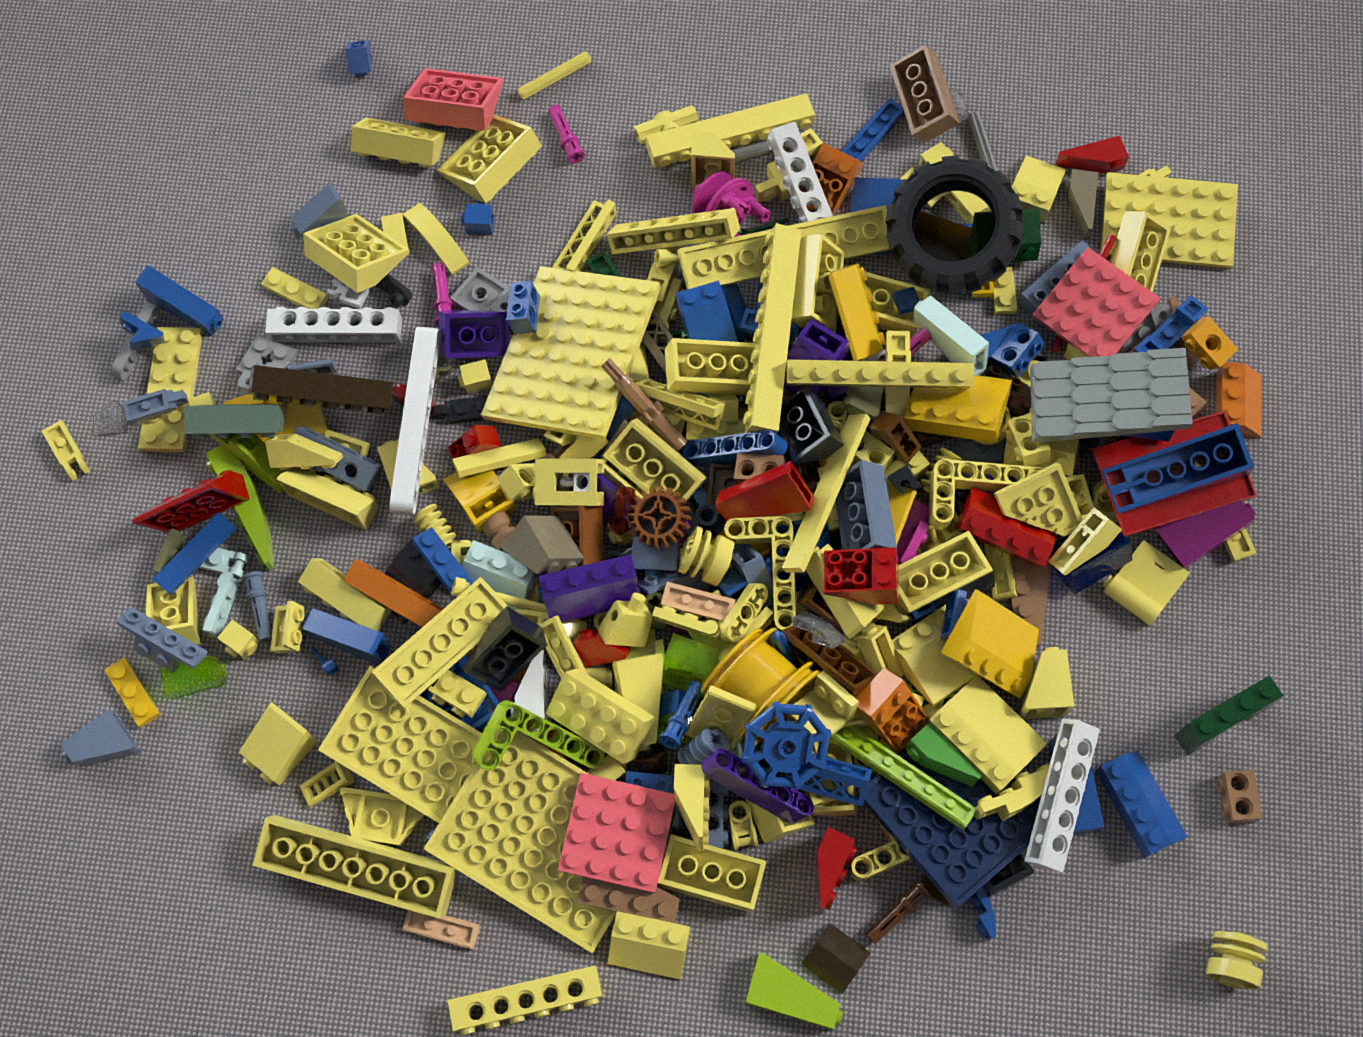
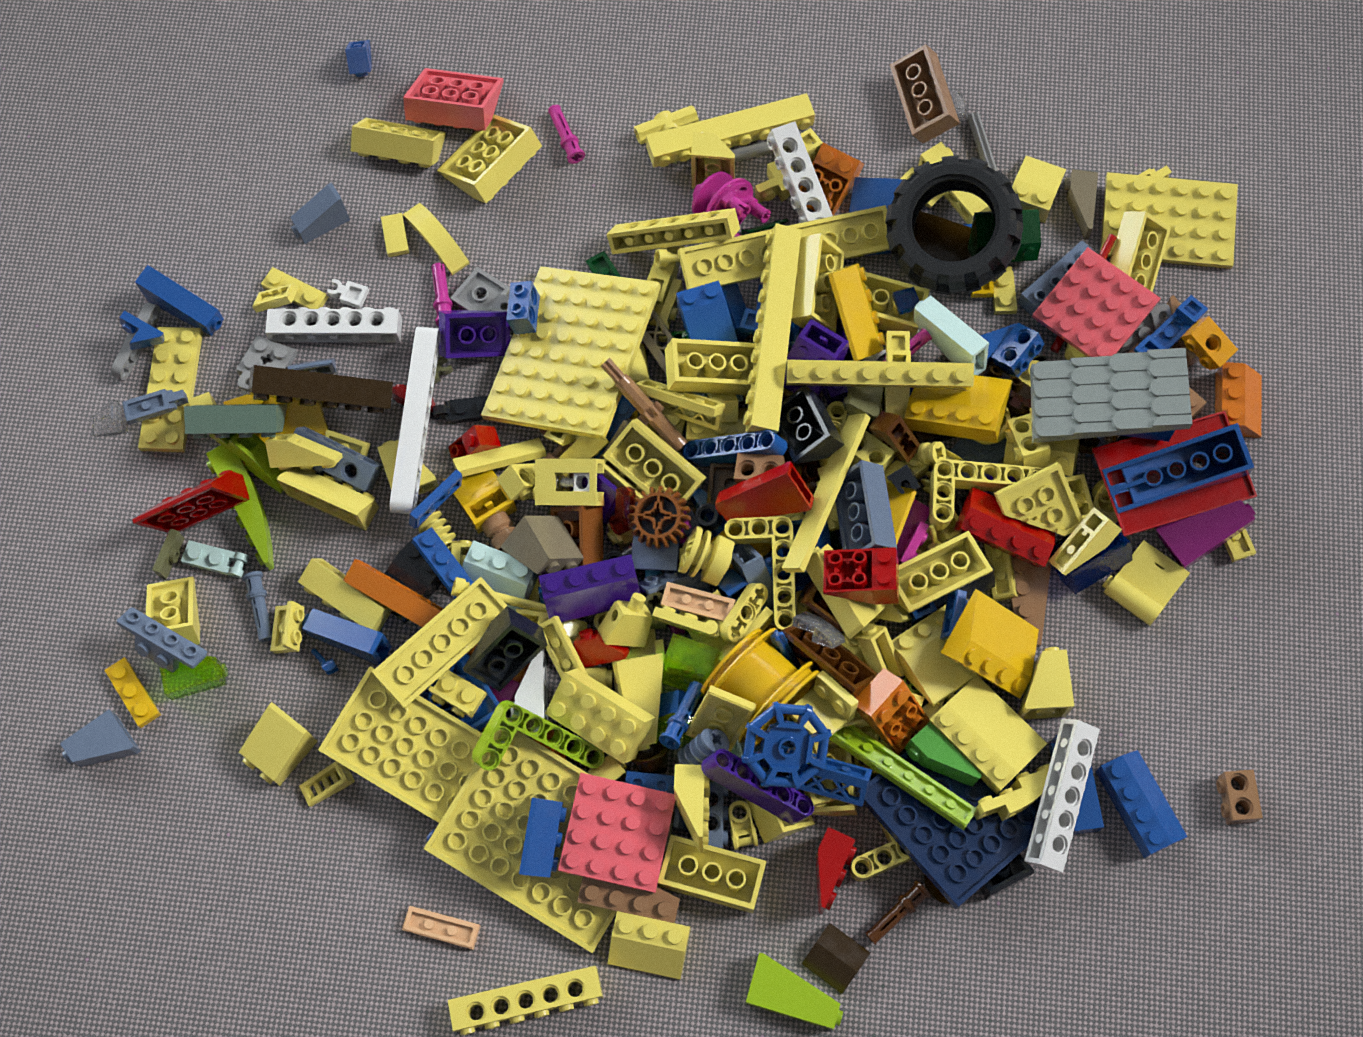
(65, 448): light yellow hinge -> none
(194, 553): blue tile -> none
(221, 605): light aqua hinge -> none
(238, 640): light yellow brick -> none
(275, 297): none -> light yellow plate
(354, 251): light yellow slope -> none
(355, 866): light yellow brick -> none
(379, 816): light yellow wing -> none
(398, 292): black piece -> none
(435, 499): none -> blue tile
(475, 377): light yellow brick -> none
(478, 219): blue brick -> none
(542, 837): none -> blue slope
(554, 75): light yellow axle -> none
(592, 238): light yellow fence -> none
(874, 130): blue tile -> none
(931, 452): none -> light yellow wheel
(985, 922): blue slope -> none
(1098, 156): red slope -> none
(1228, 714): dark green arch -> none
(1236, 961): light yellow wheel -> none

